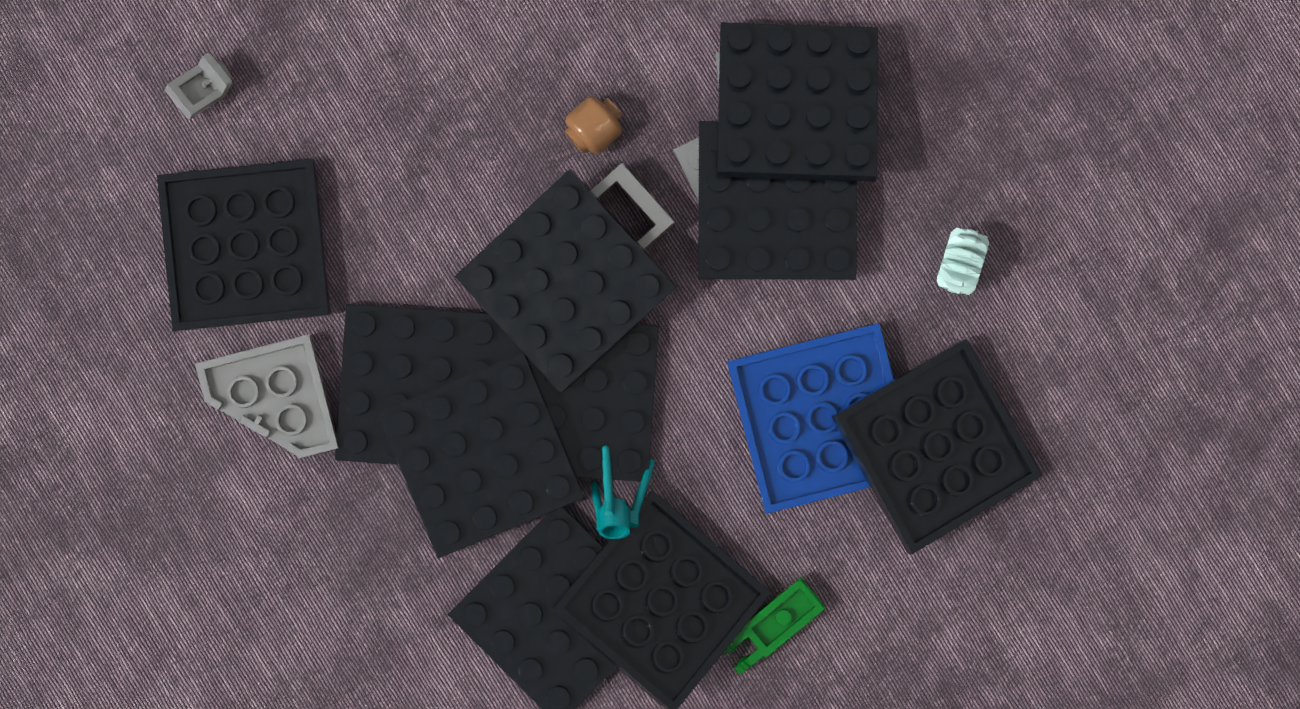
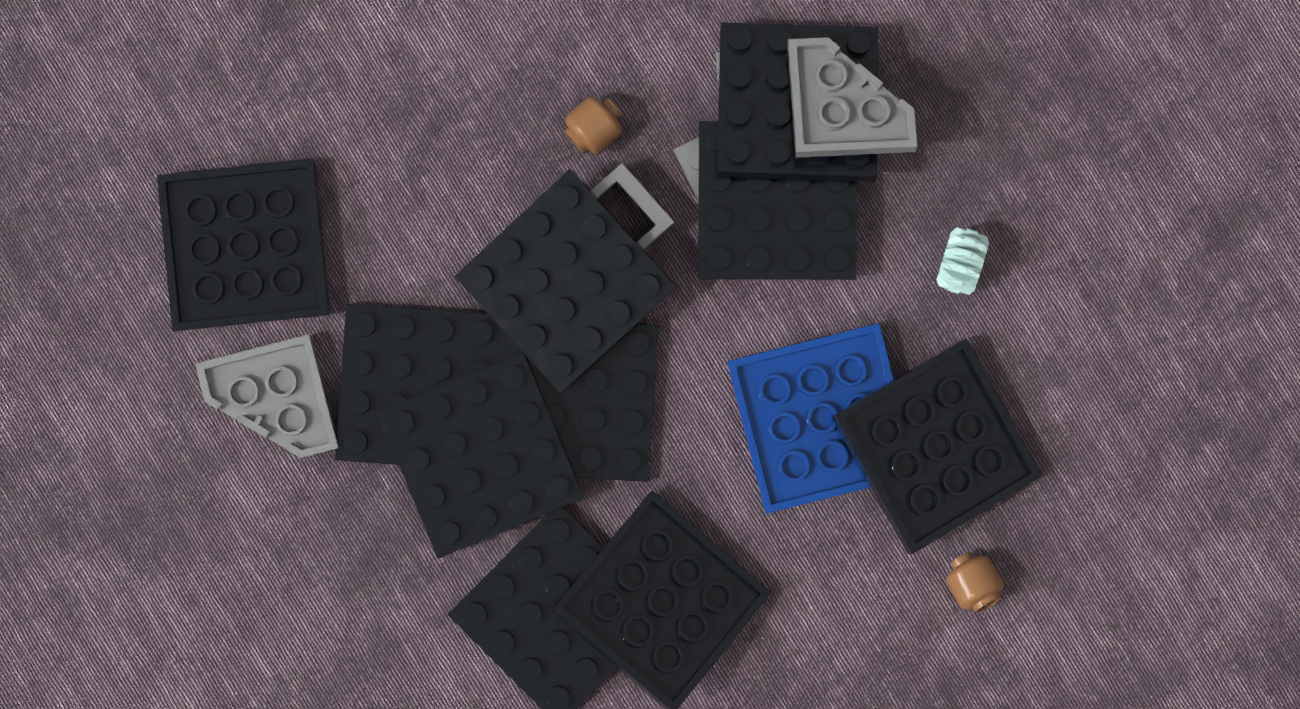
(200, 86): light grey bracket -> none
(613, 514): teal plant -> none
(777, 622): green hinge -> none
(843, 105): none -> light grey plate
(975, 582): none -> medium nougat head

